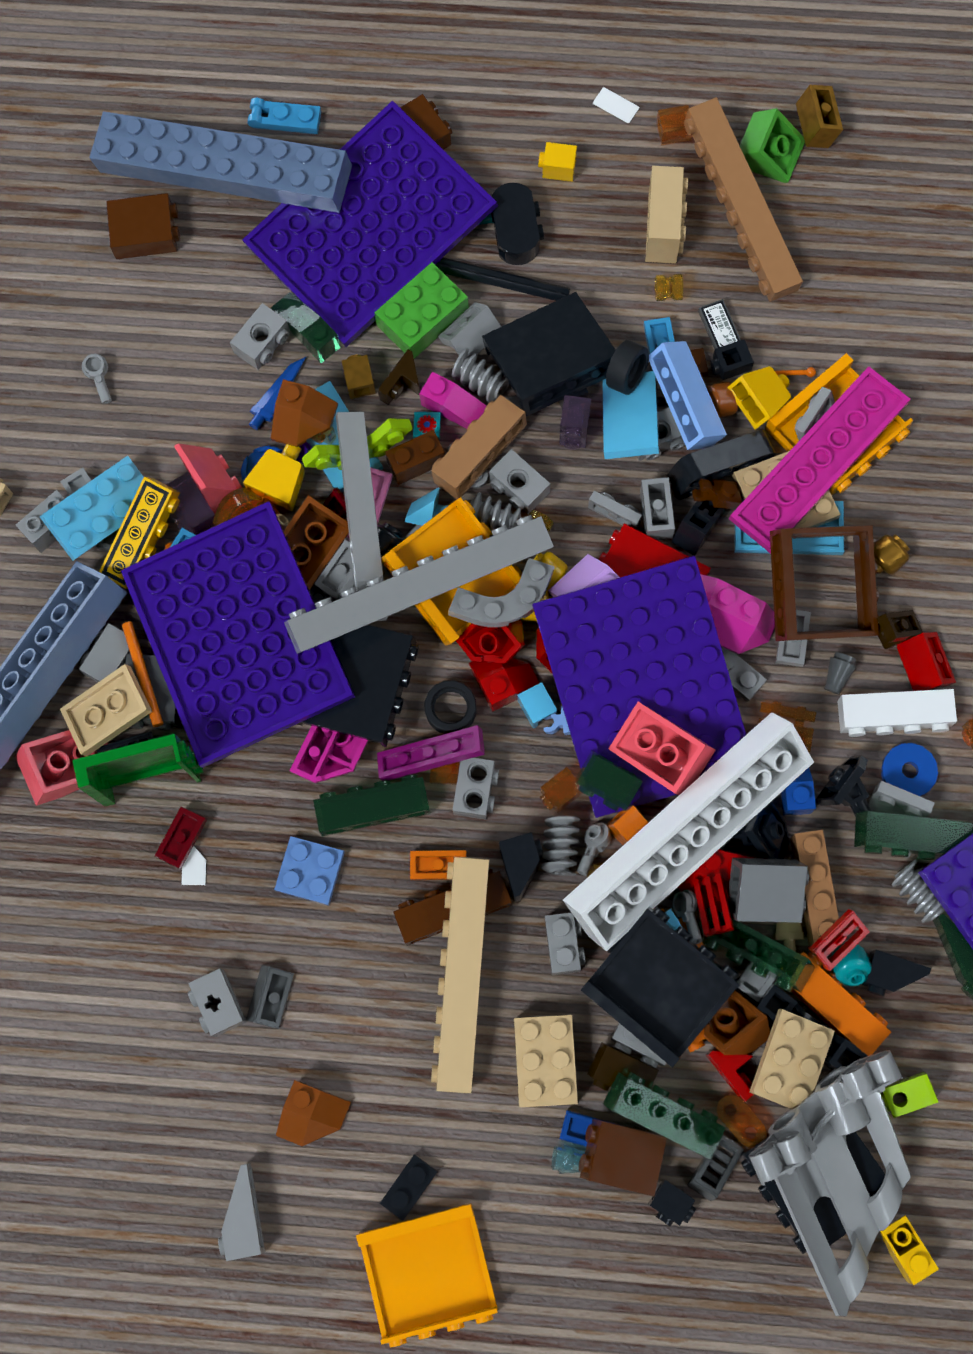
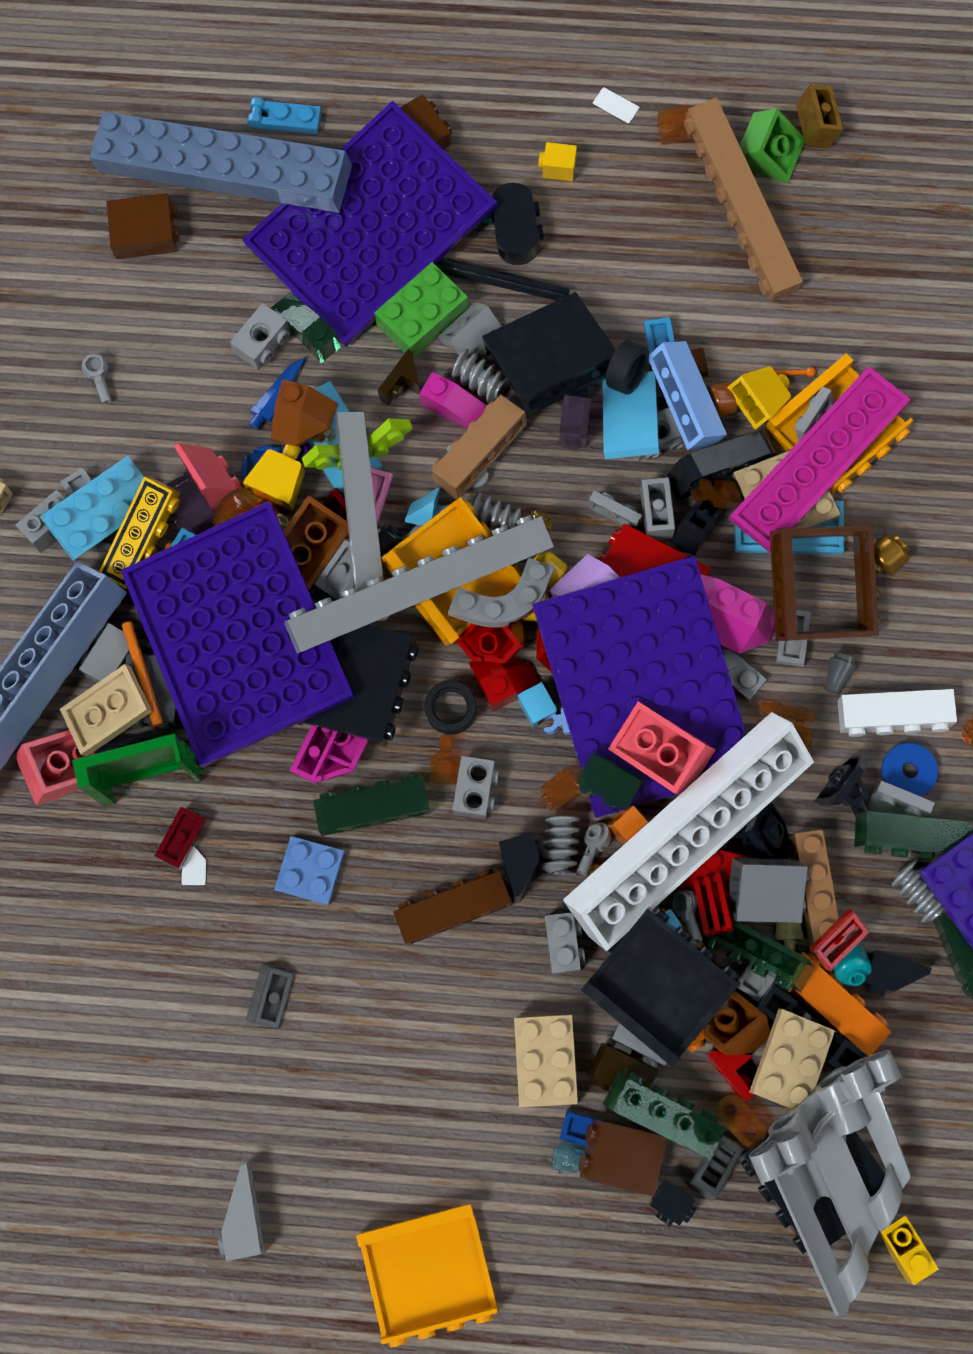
(229, 1013): light grey brick -> none
(310, 1114): dark orange slope -> none
(358, 376): pearl gold brick -> none
(408, 1187): black plate -> none
(414, 457): reddish brown brick -> none
(426, 422): teal tile -> none
(430, 753): magenta plate -> none
(432, 864): orange plate -> none
(462, 974): tan brick -> none
(514, 468): light grey brick -> none
(663, 285): clear yellow wheel -> none
(666, 214): tan brick -> none
(718, 324): tile -> none
(737, 354): black brick -> none
(799, 796): blue slope -> none
(897, 628): dark brown slope -> none
(918, 1094): lime torso -> none
(925, 662): red panel -> none

